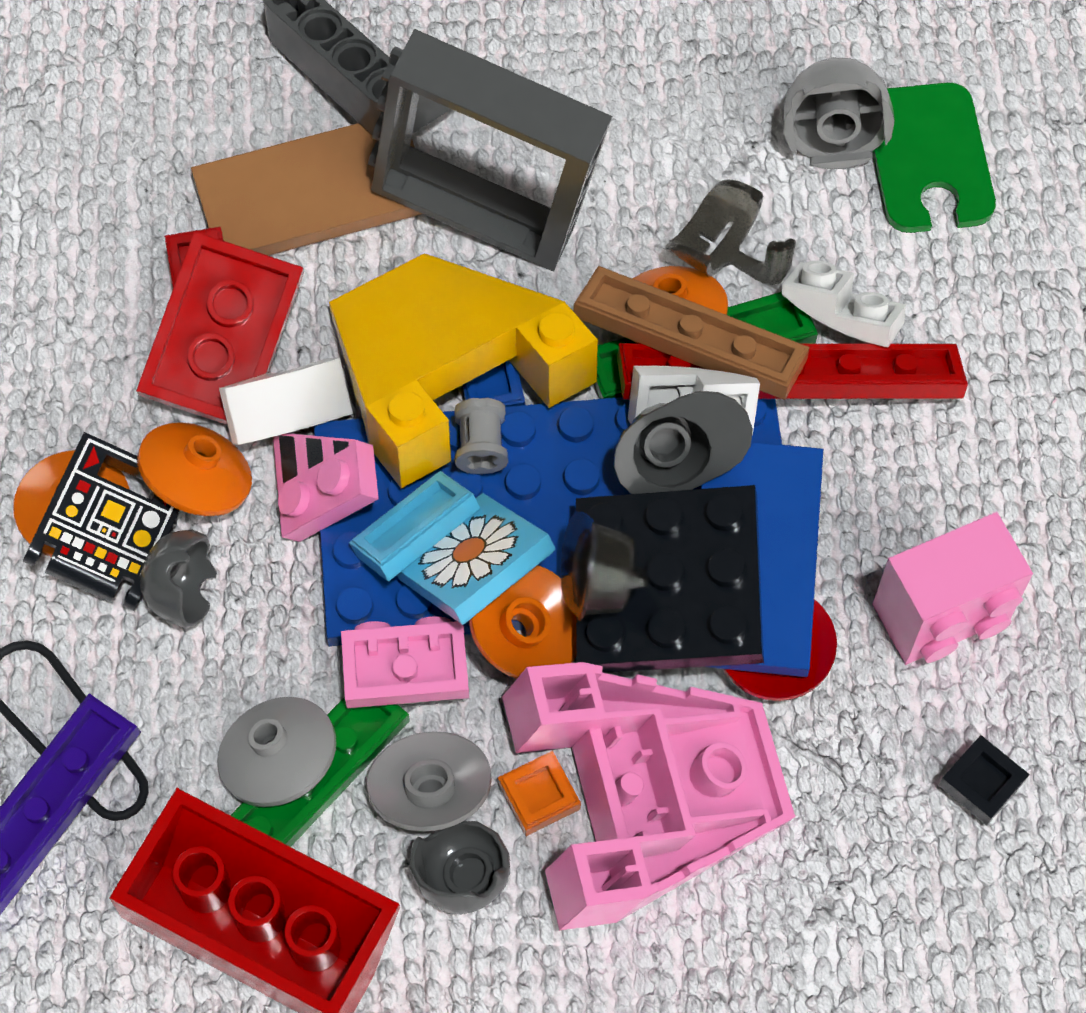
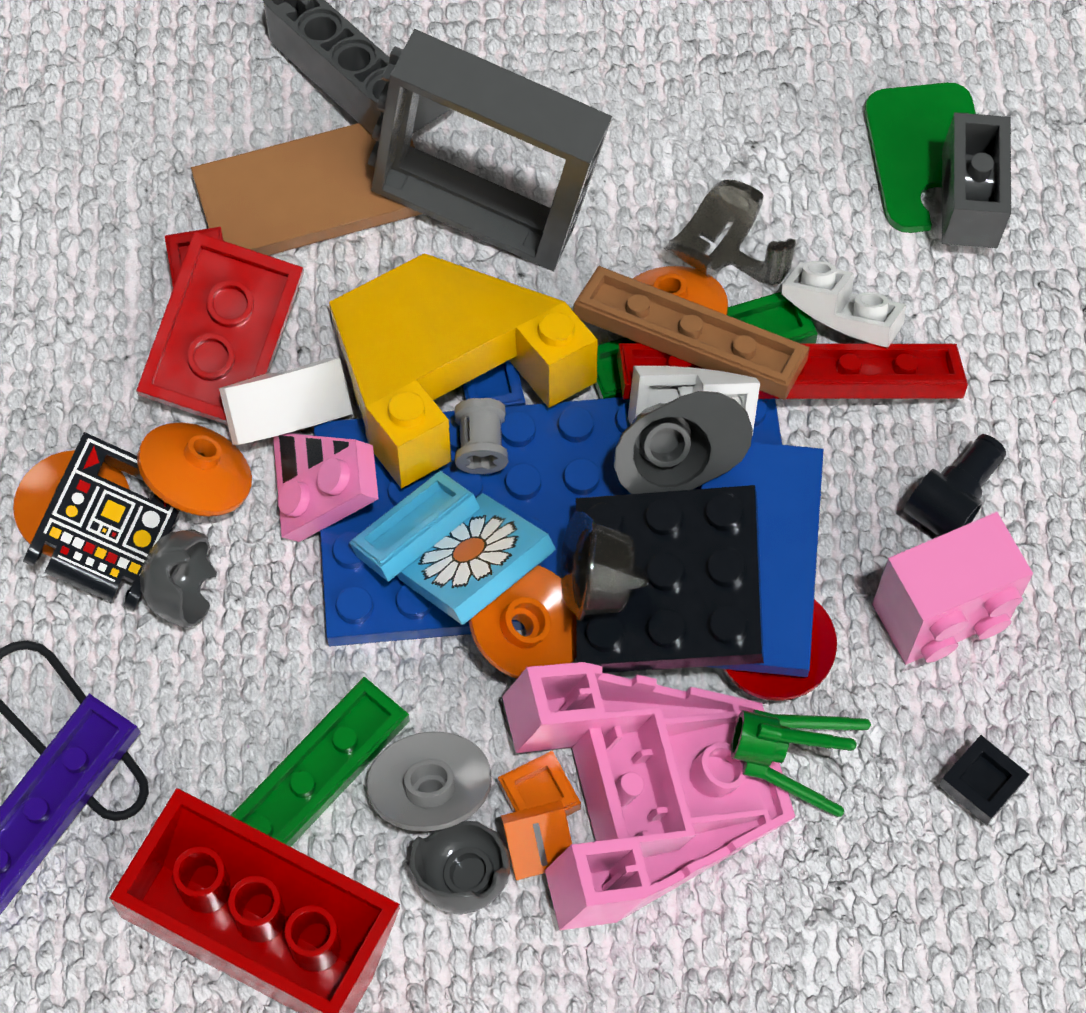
(287, 765): light grey dish -> none
(404, 663): bright pink bracket -> none
(536, 838): none -> orange tile
(765, 739): none -> green plant
(837, 113): light grey cylinder -> none
(952, 497): none -> black pin
(976, 180): none -> dark grey brick

